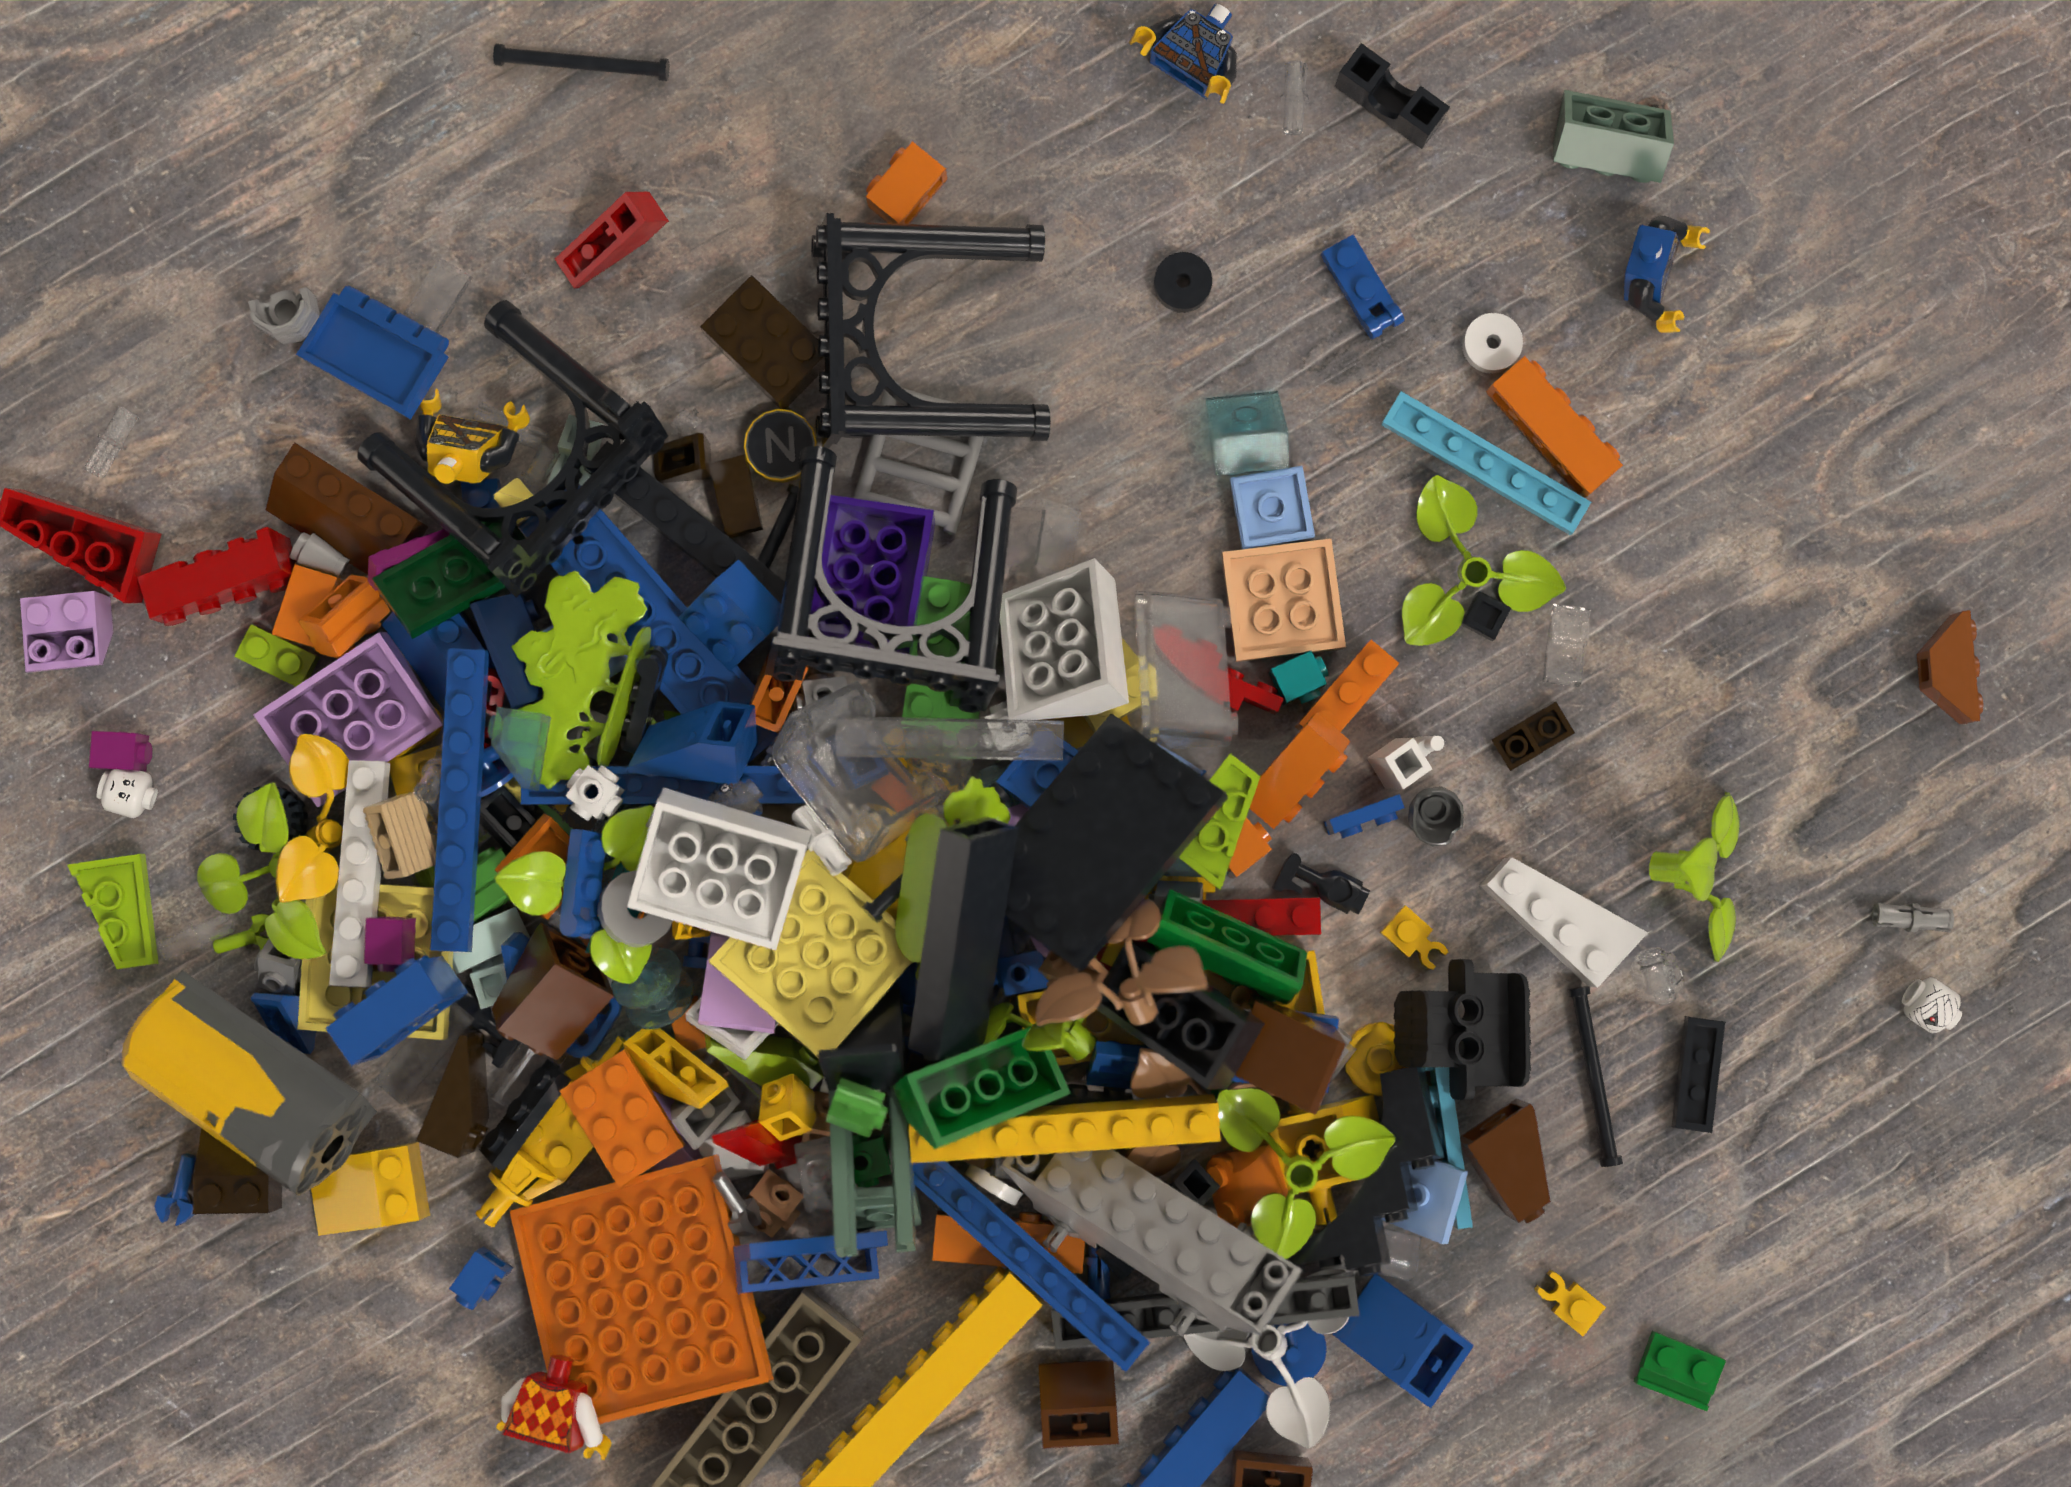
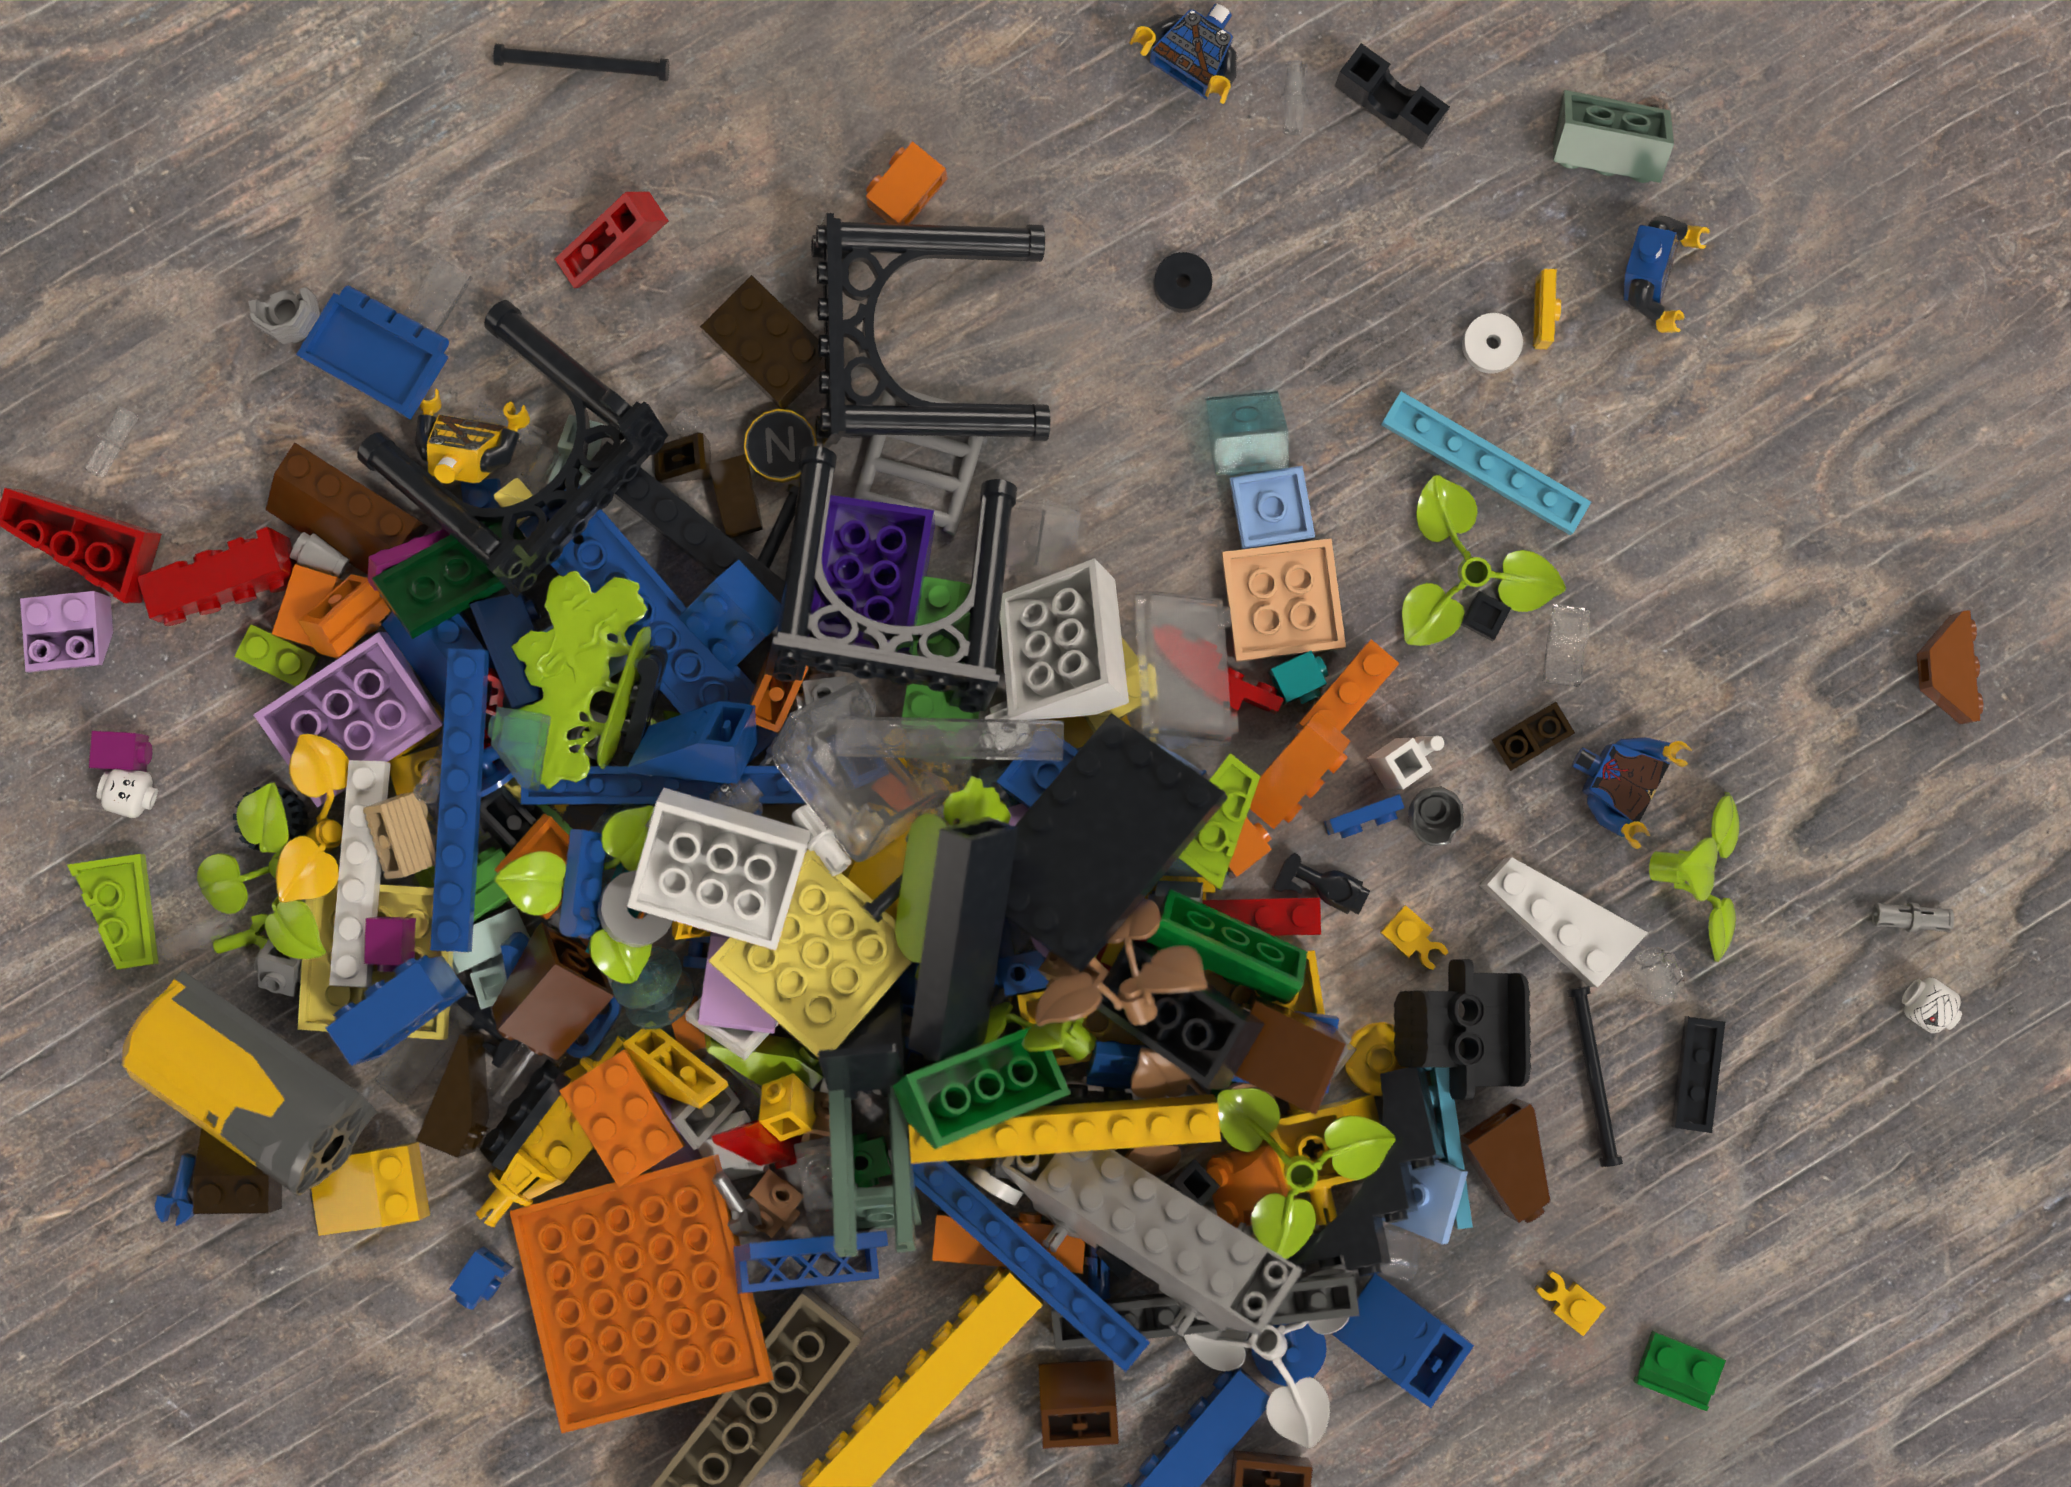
(281, 1018): blue slope -> none
(553, 1411): torso -> none
(608, 797): white brick -> none
(857, 1108): bright green brick -> none
(1361, 286): blue plate -> none
(1546, 309): none -> yellow plate
(1554, 427): orange brick -> none
(1625, 781): none -> torso

